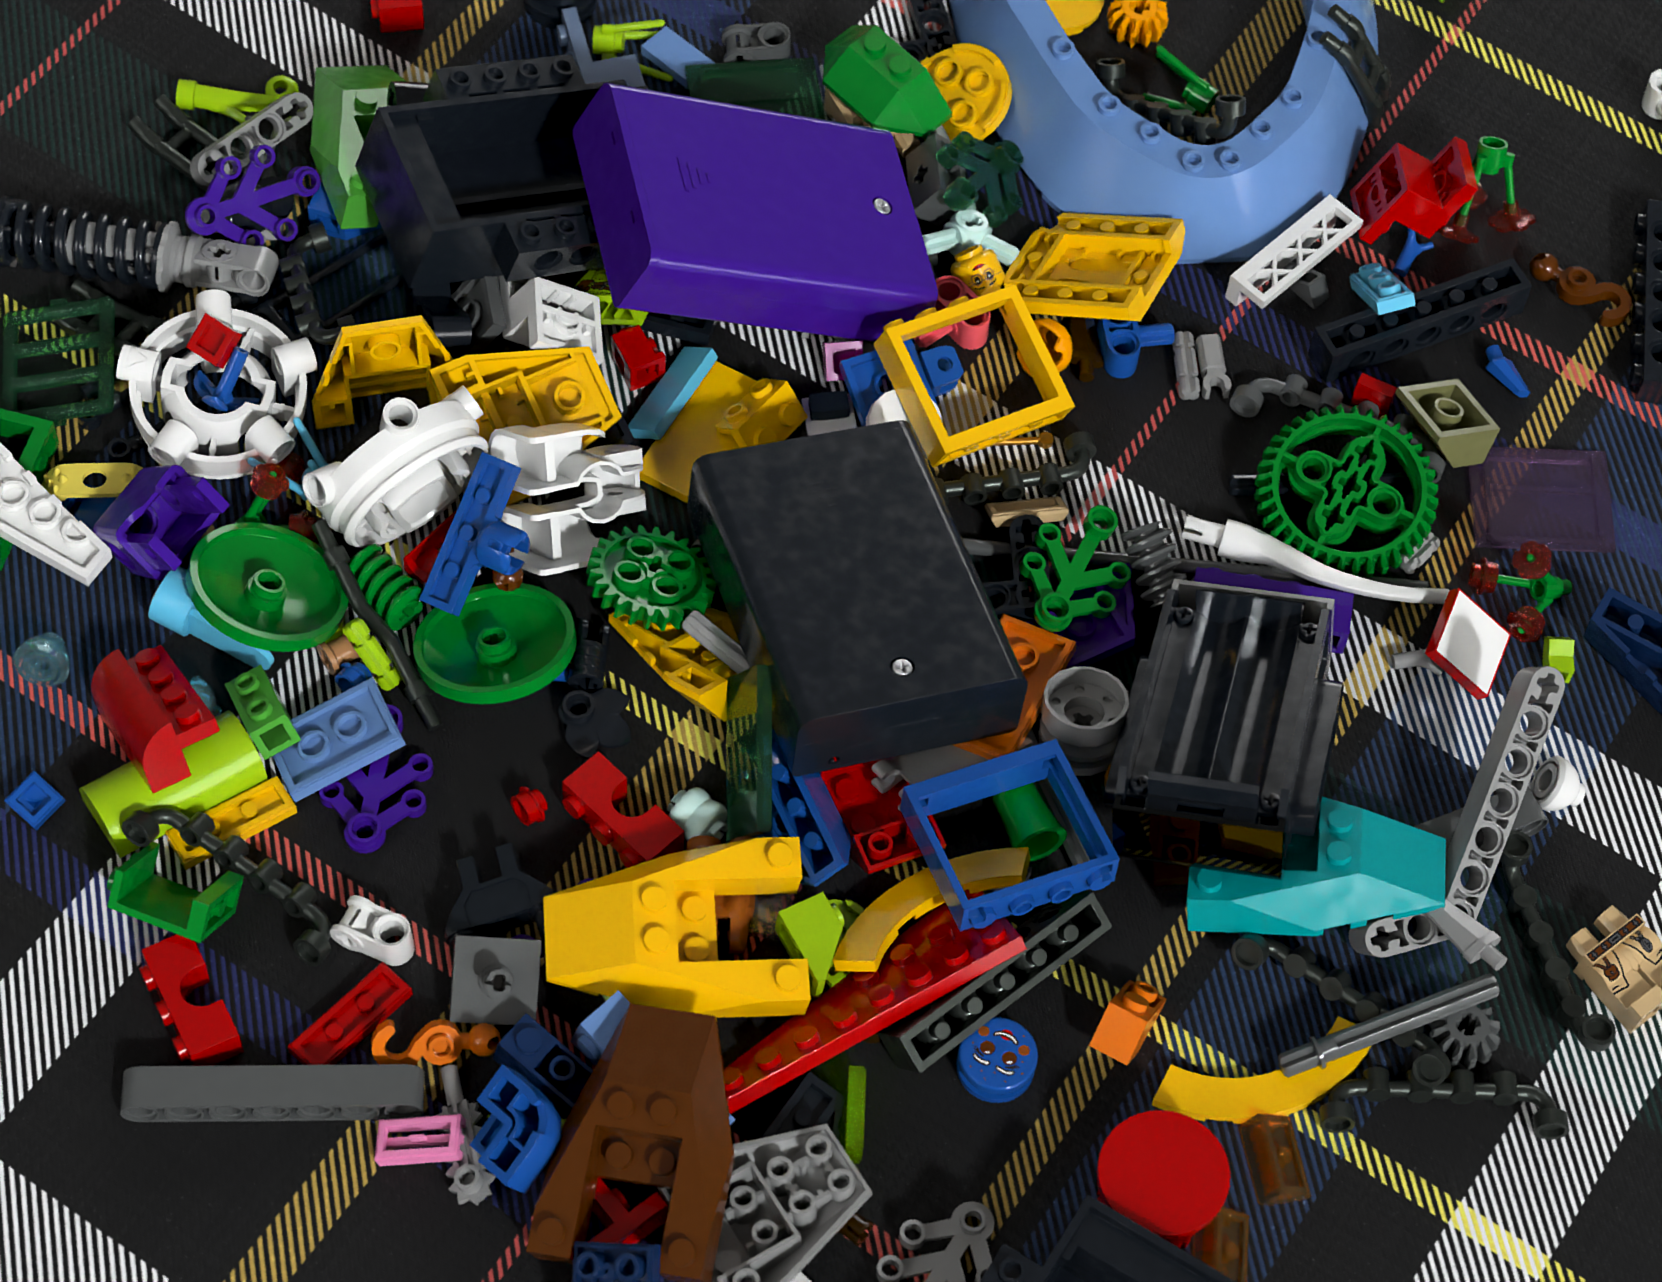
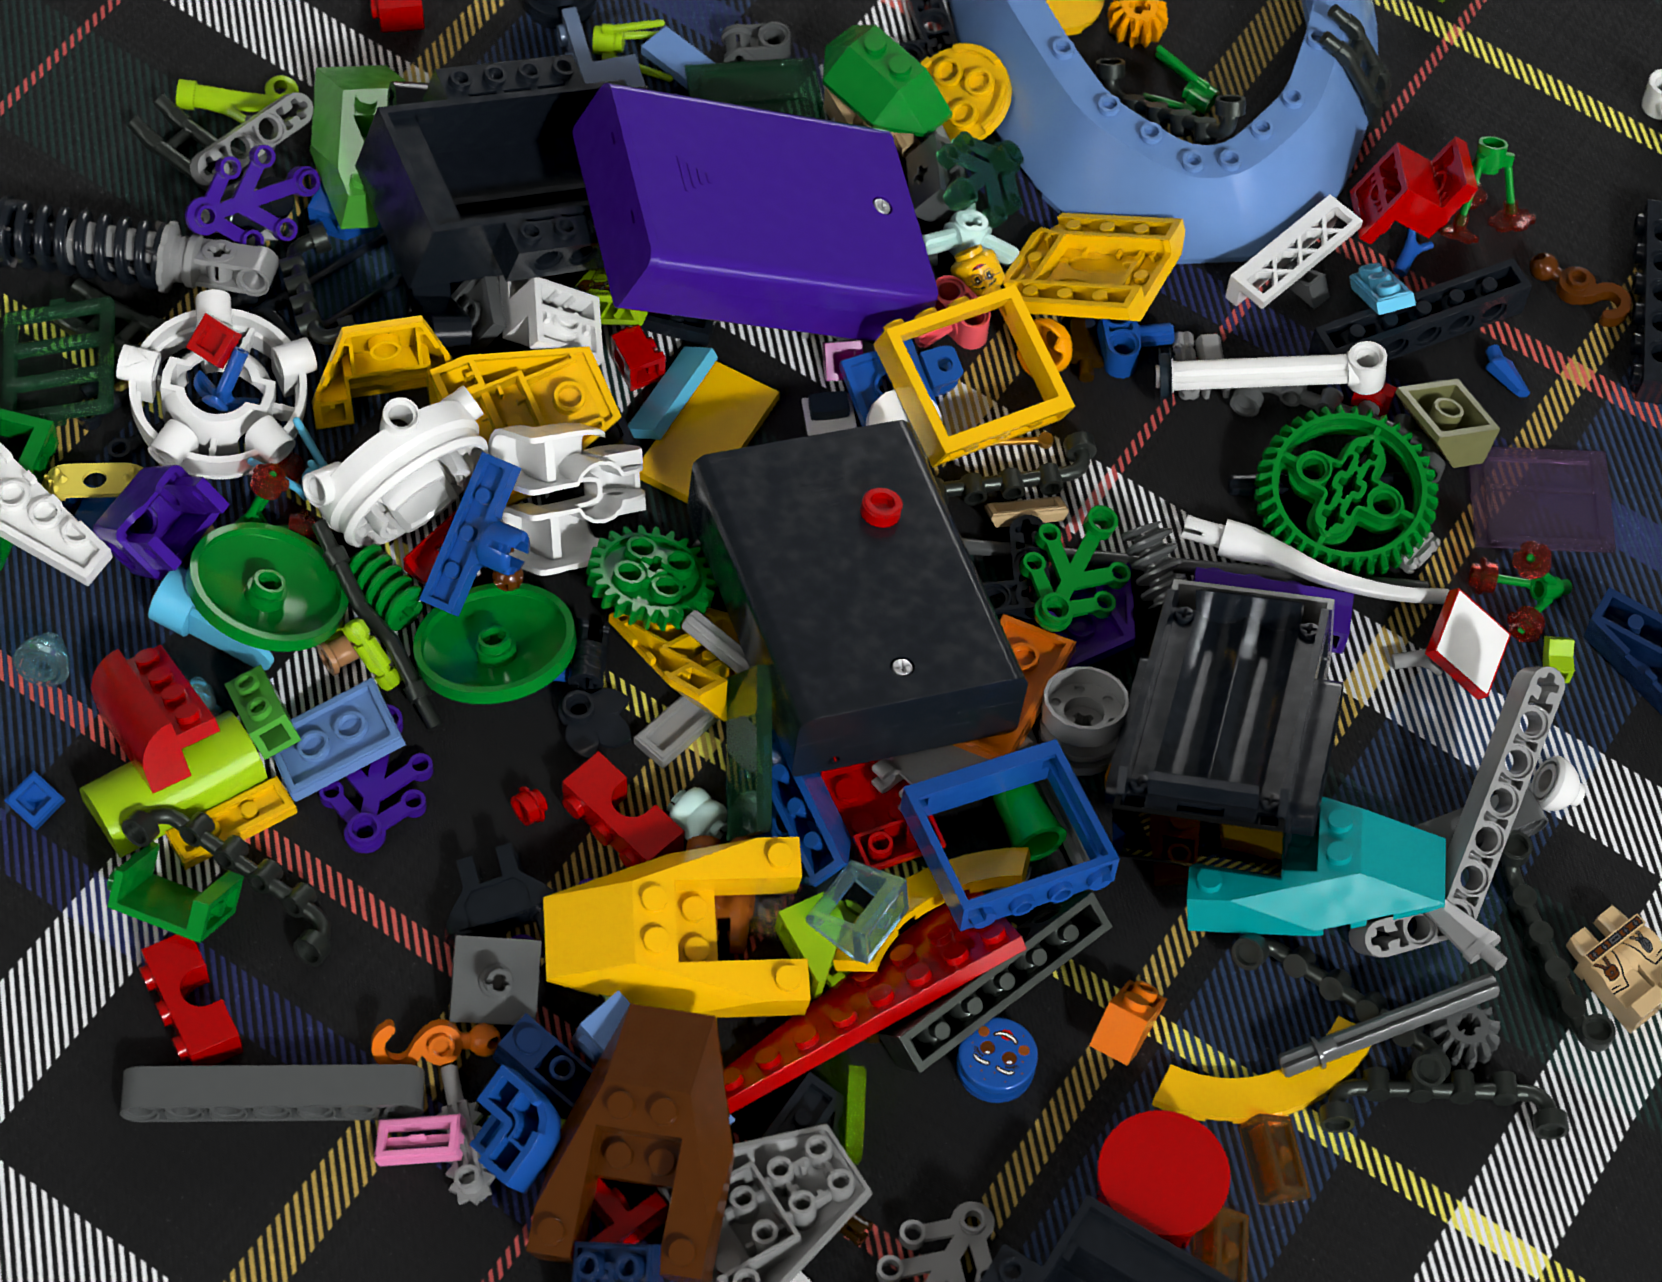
(351, 1018): red tile -> none
(352, 675): blue plate -> none
(368, 927): white piece -> none
(673, 731): none -> light grey tile
(764, 414): yellow bracket -> none
(875, 923): none -> clear light blue tile
(881, 507): none -> red tile
(1360, 368): none -> white piece

